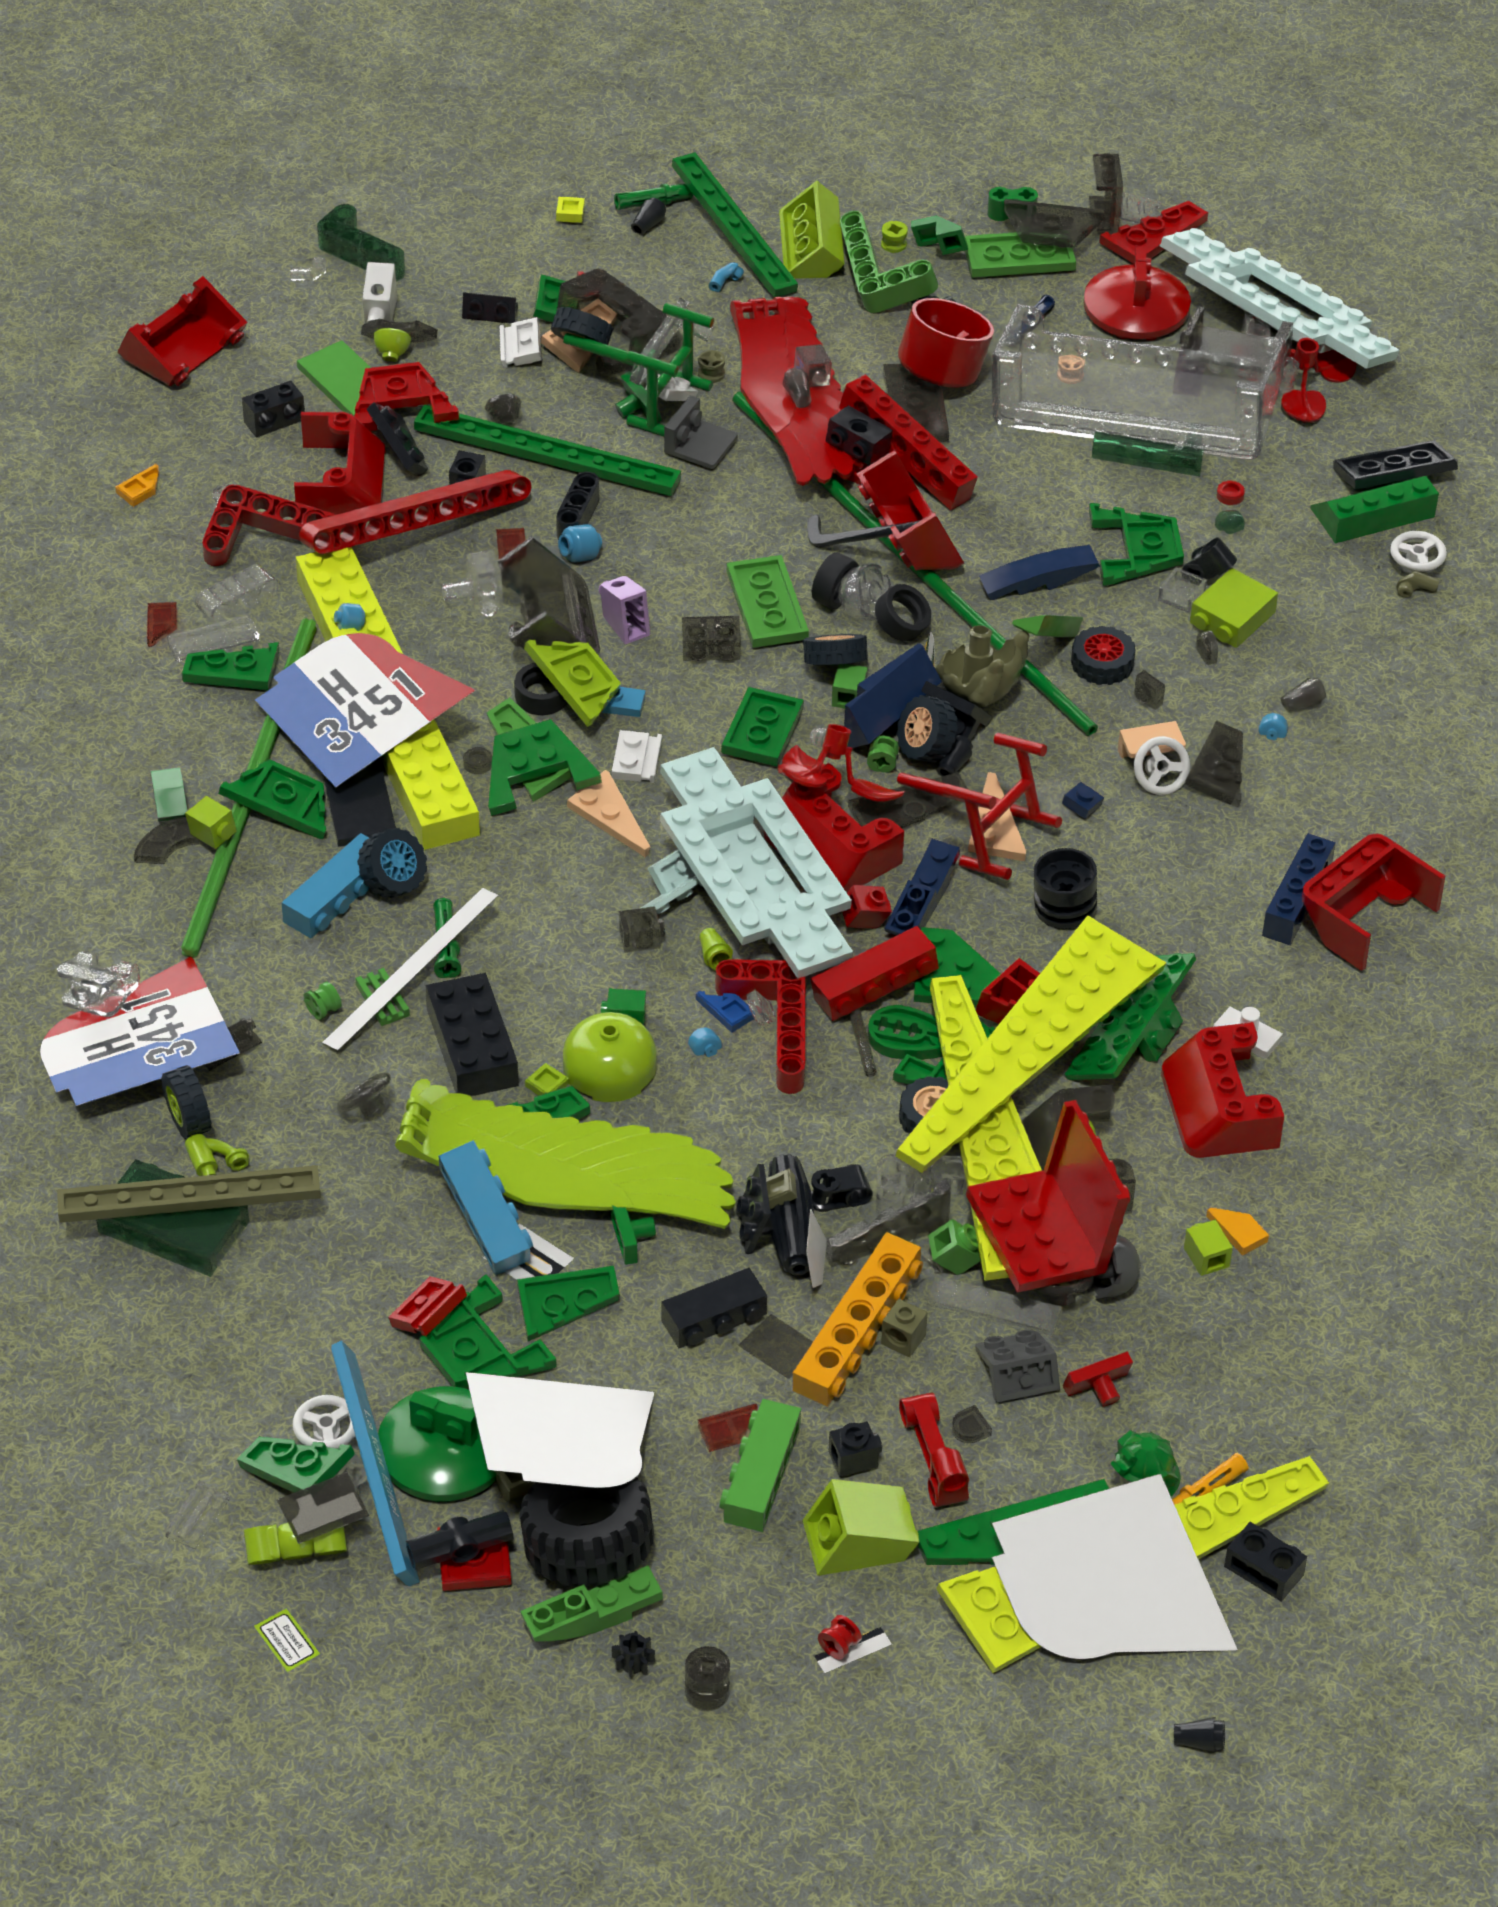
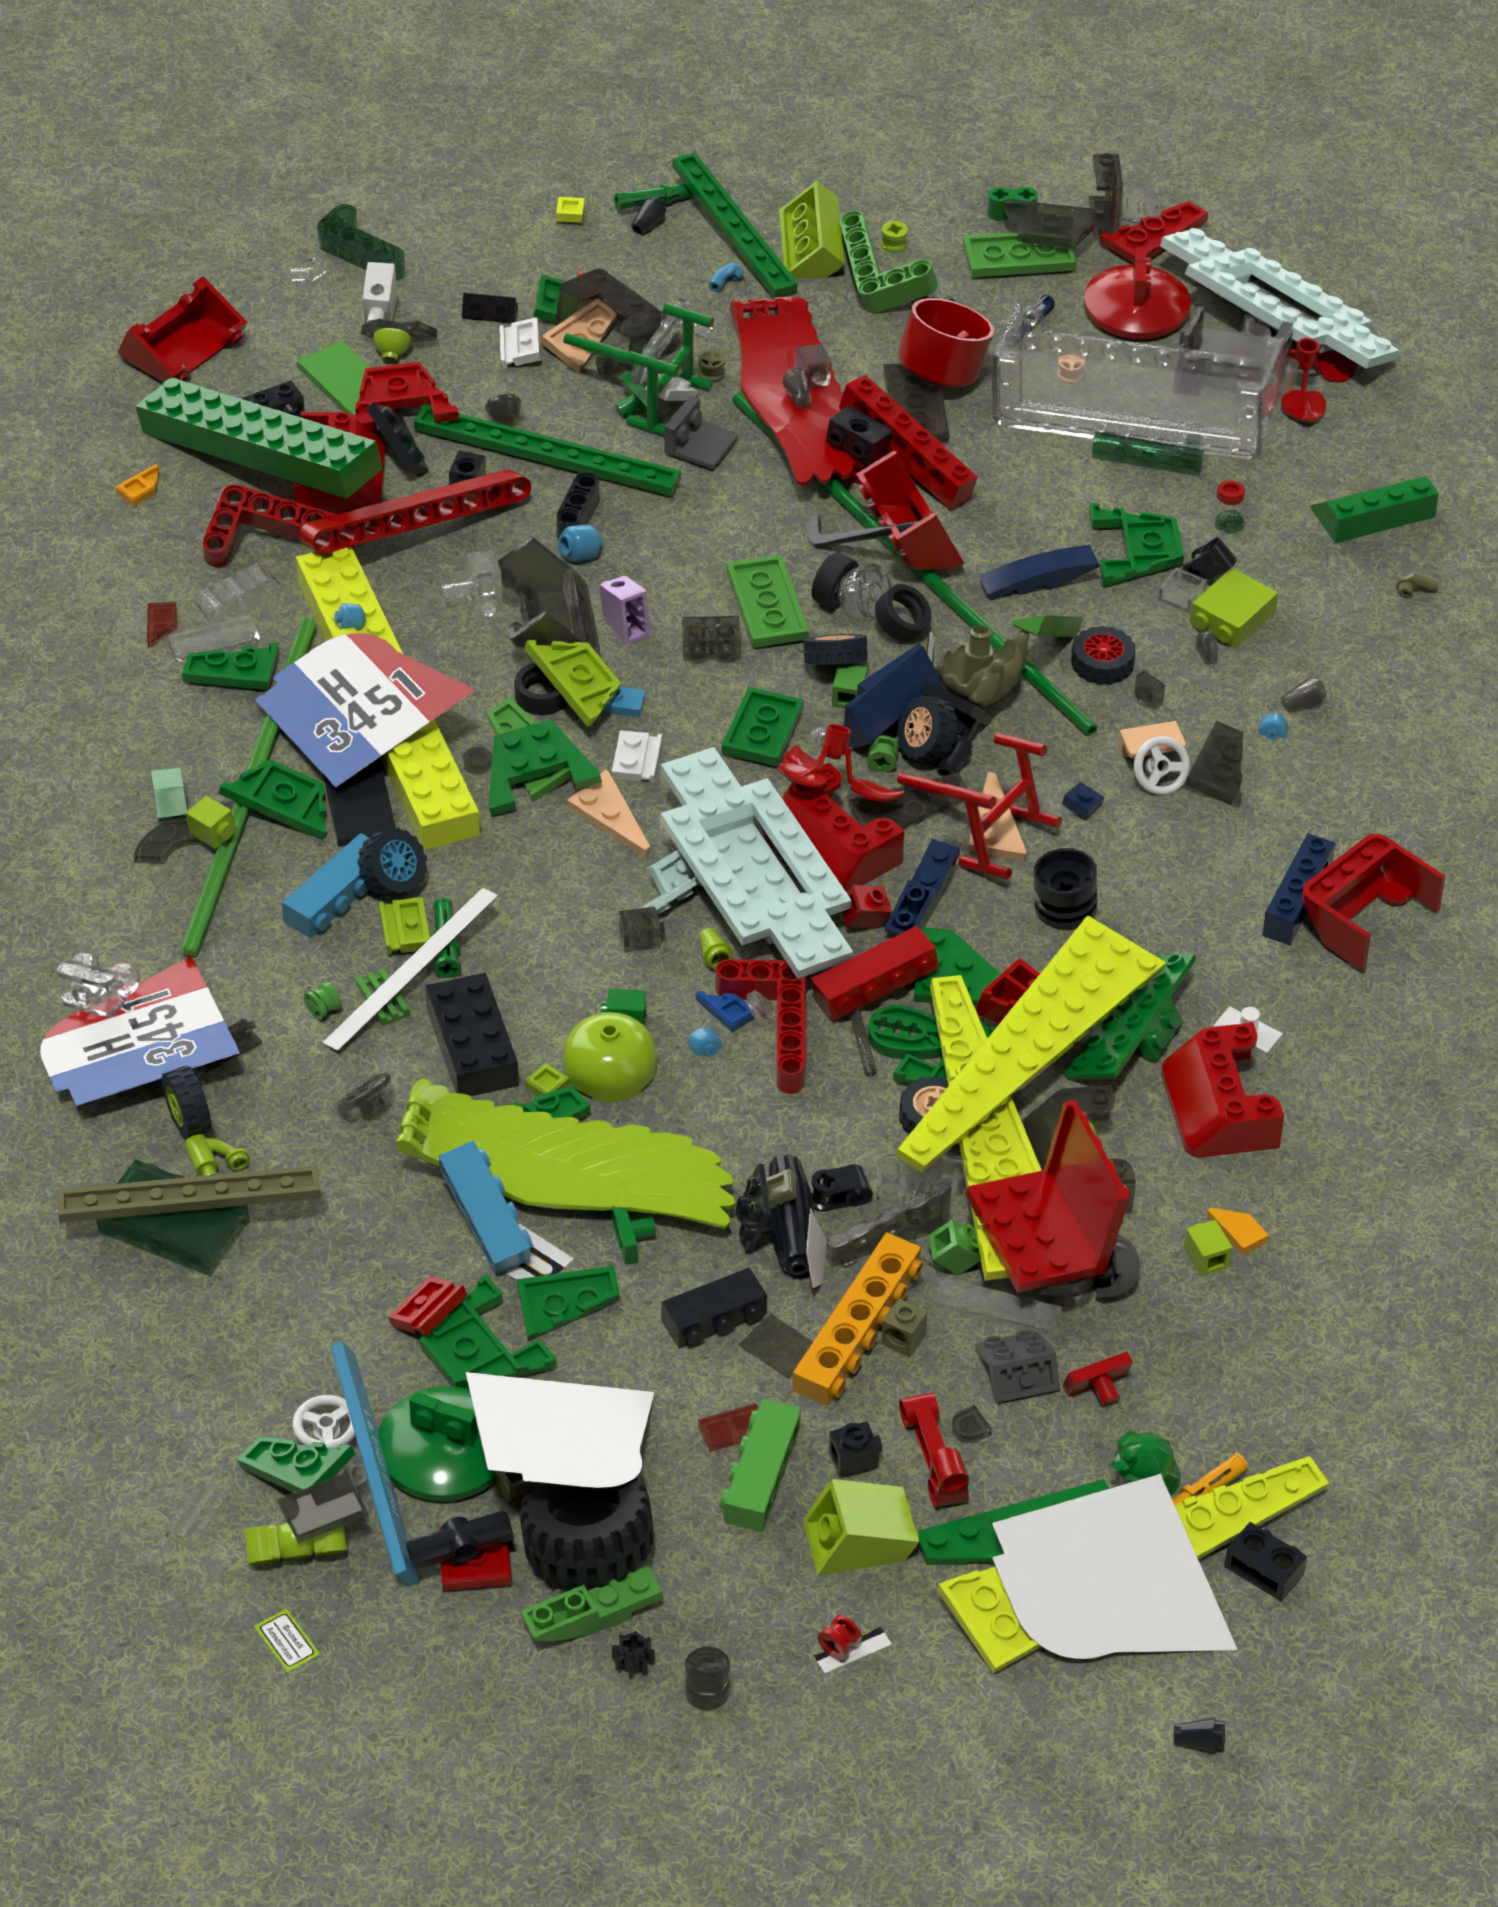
(259, 437): none -> green brick
(404, 925): none -> lime plate
(508, 540): clear red tile -> none
(581, 324): black wheel -> none
(941, 231): green slope -> none
(1395, 464): black tile -> none
(1417, 554): white piece -> none

